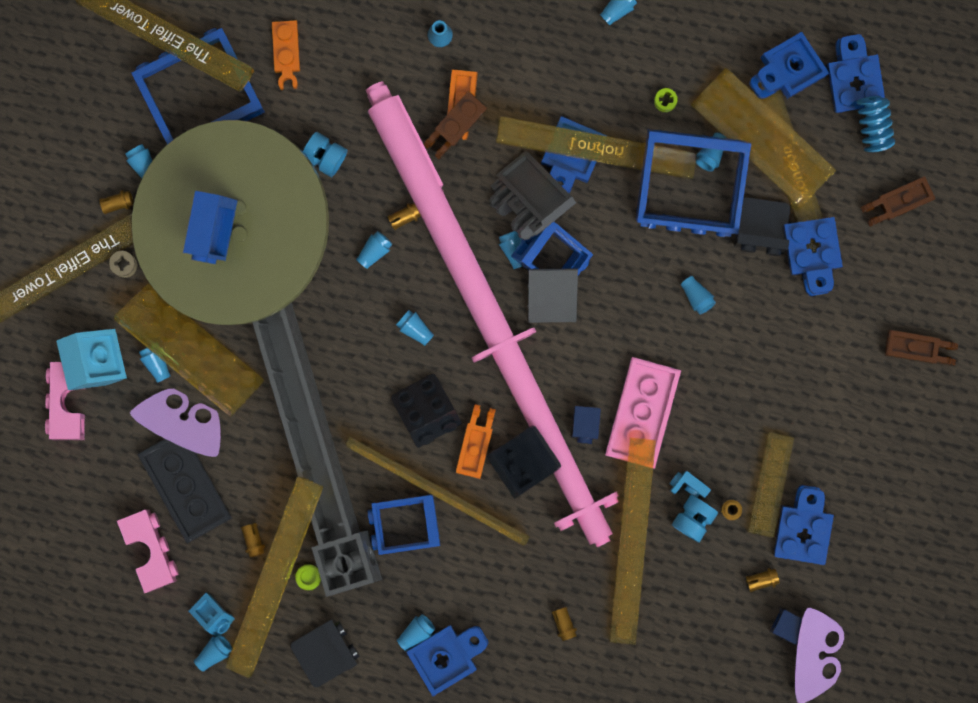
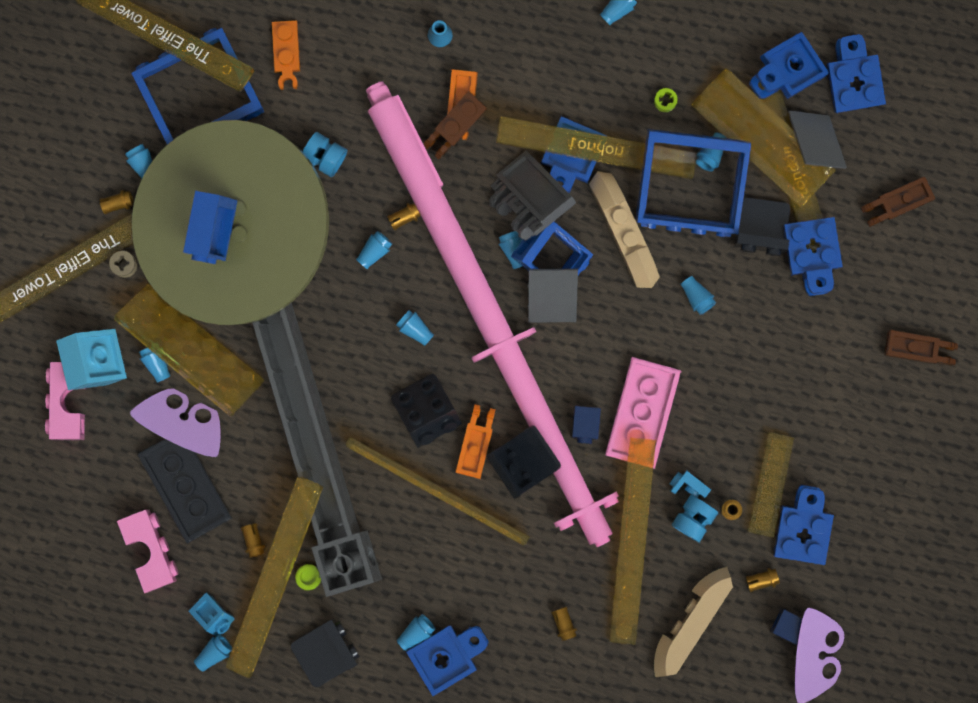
(431, 521): blue window -> none
(624, 230): none -> tan brick
(674, 651): none -> tan brick
(817, 139): none -> dark grey window
(877, 123): dark azure piece -> none

